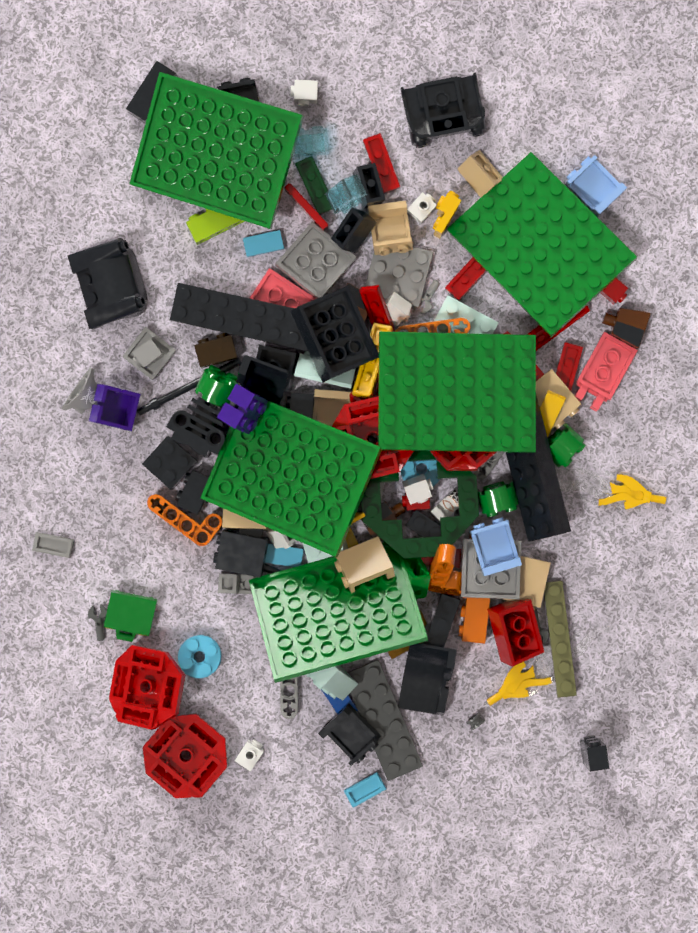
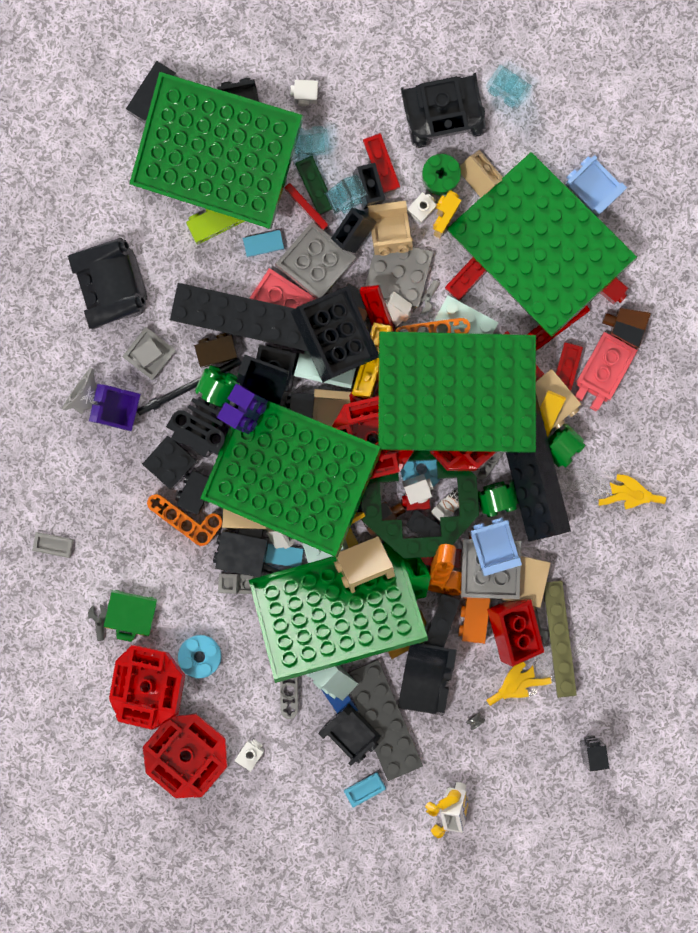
(451, 170): none -> green brick
(453, 810): none -> torso
(508, 86): none -> clear light blue brick

